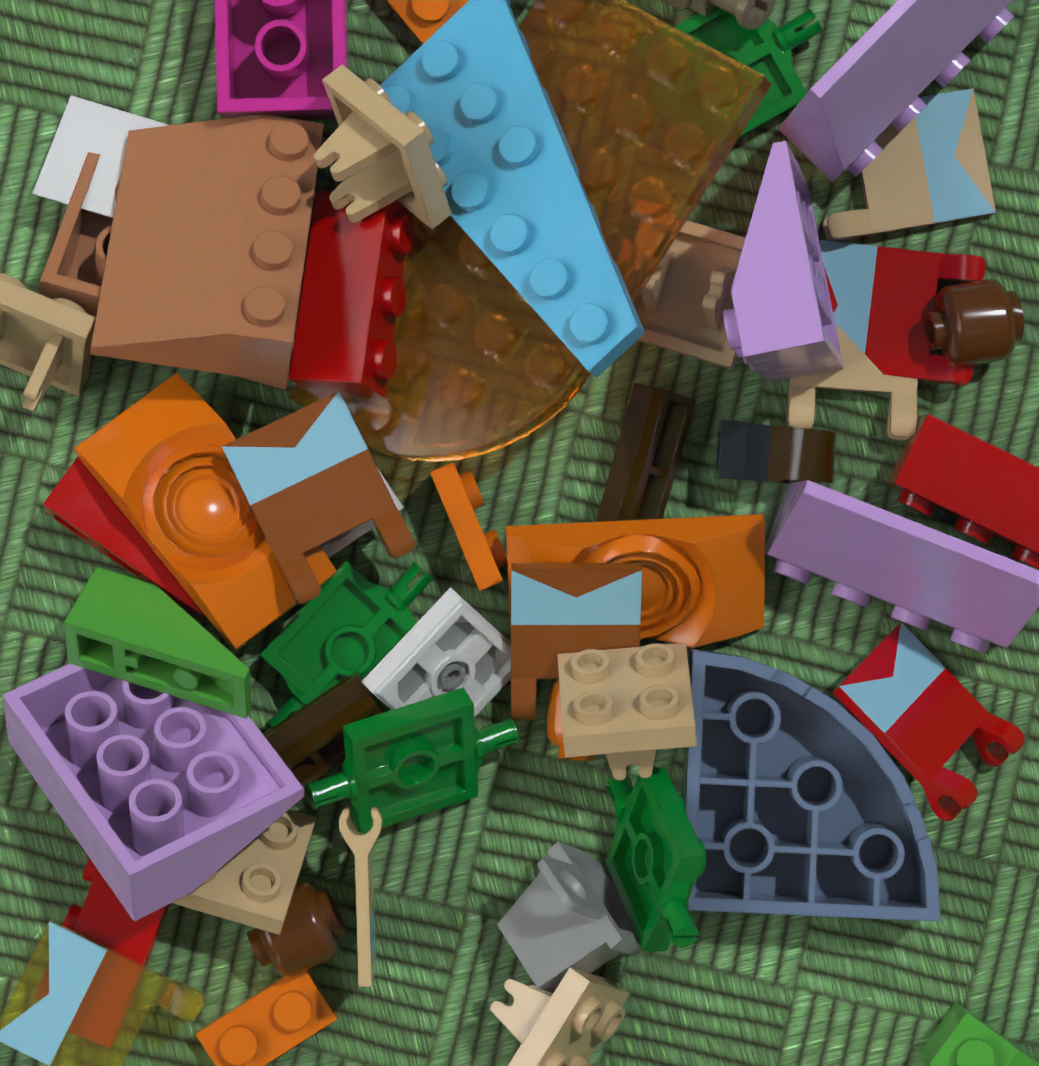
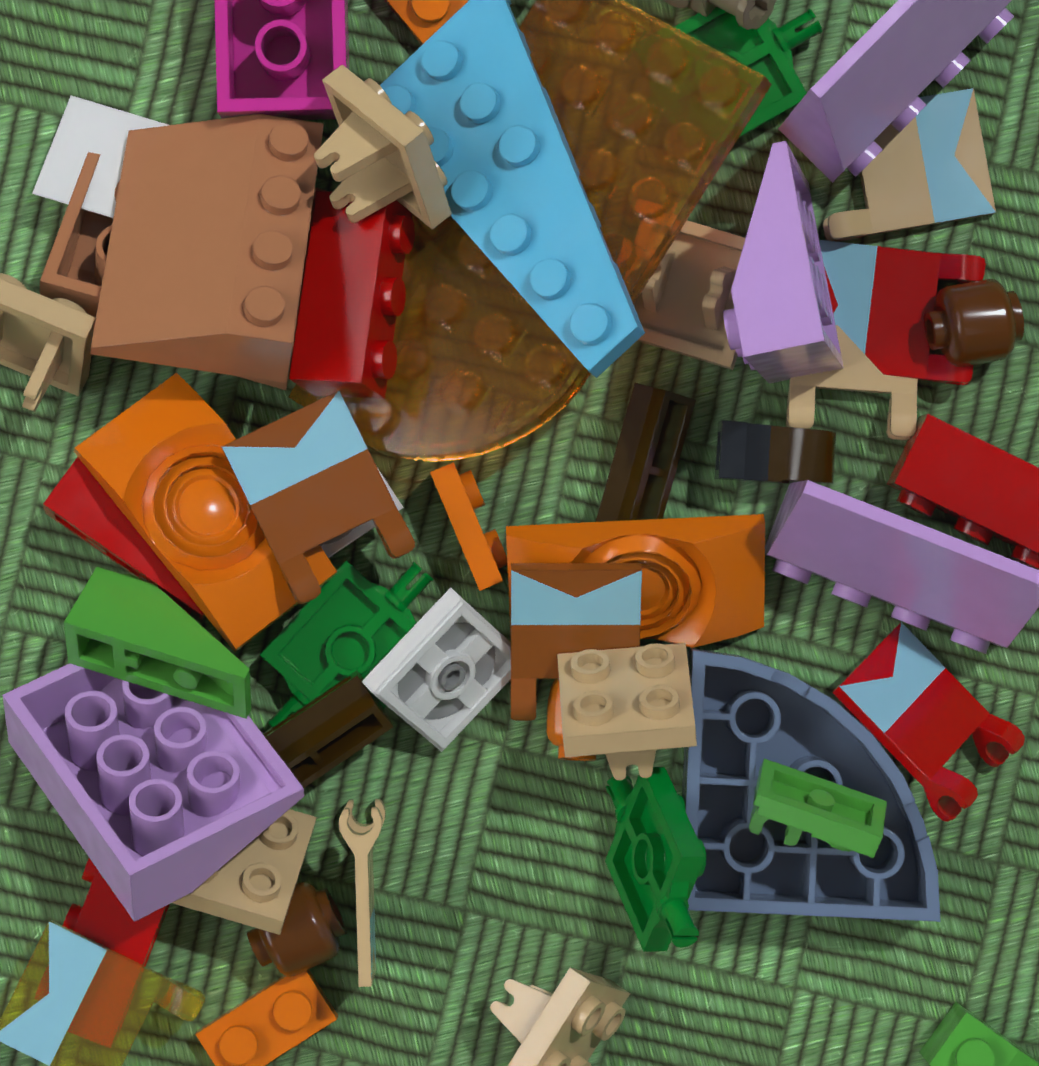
(412, 760): green plate -> none
(568, 919): light grey container -> none
(817, 806): none -> bright green plate

